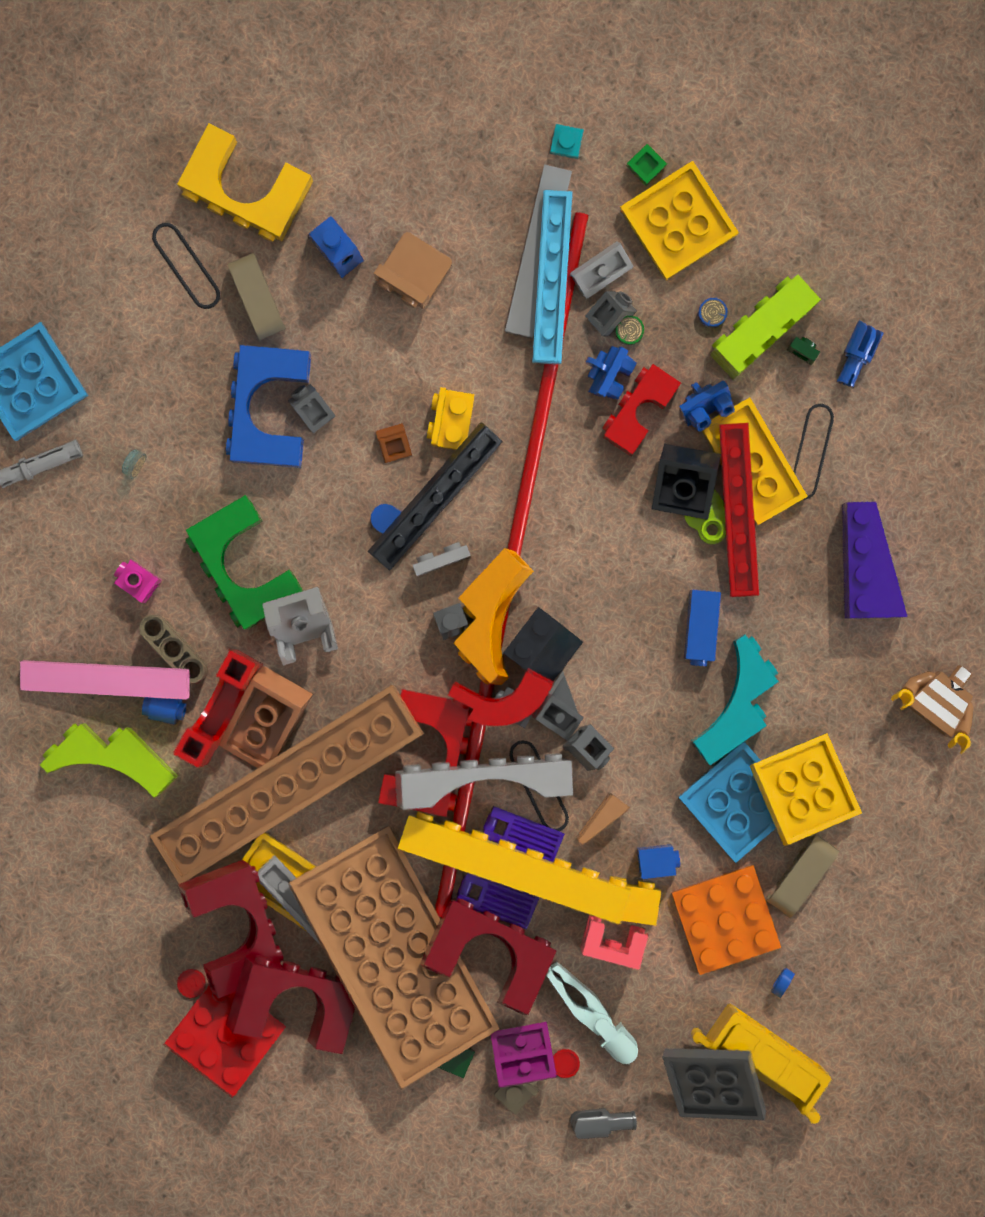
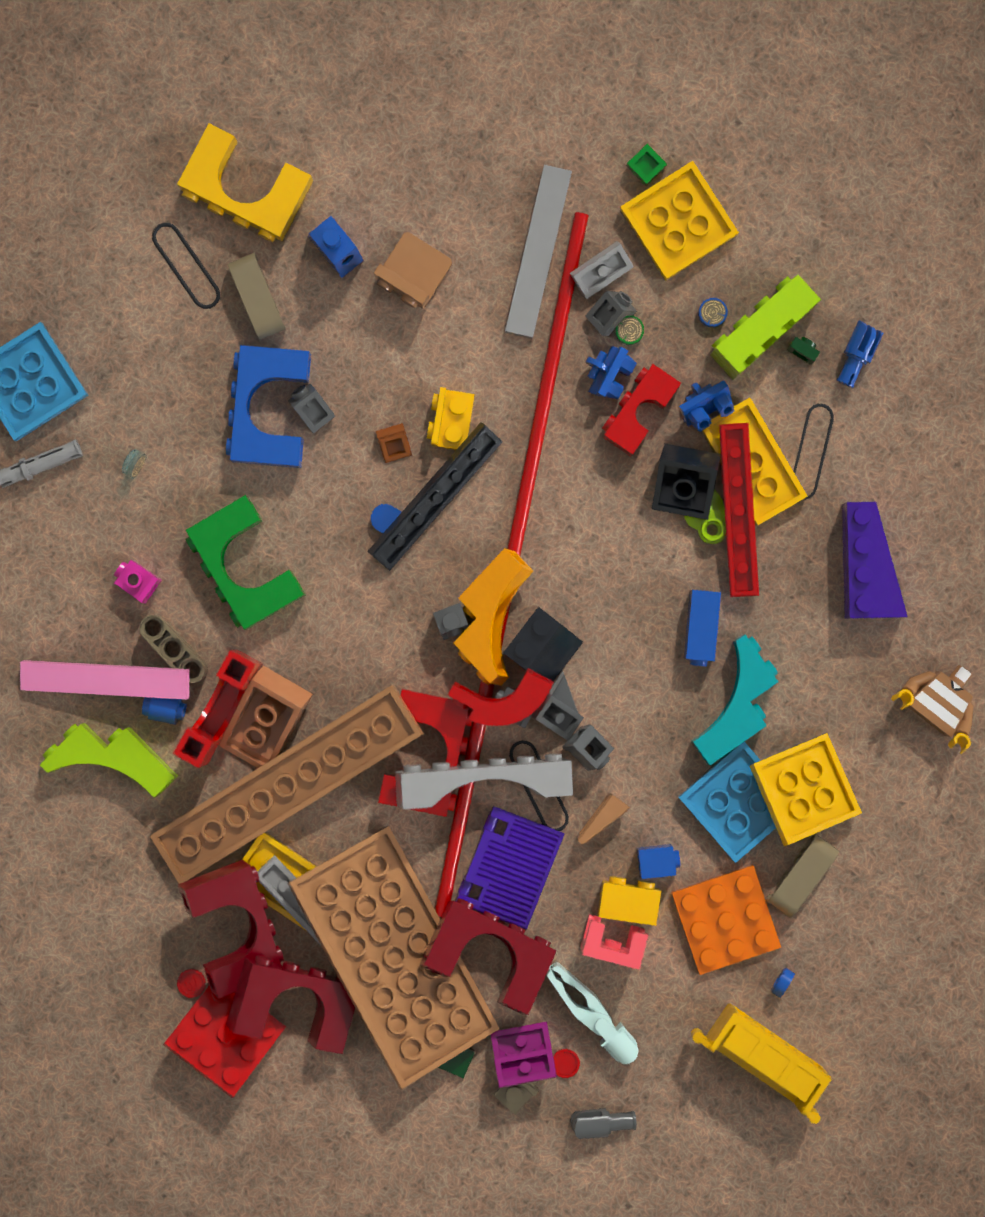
(298, 620): light grey panel -> none
(429, 563): light grey plate -> none
(515, 868): yellow brick -> none
(552, 277): medium azure tile -> none
(566, 141): teal plate -> none
(714, 1083): dark grey plate -> none

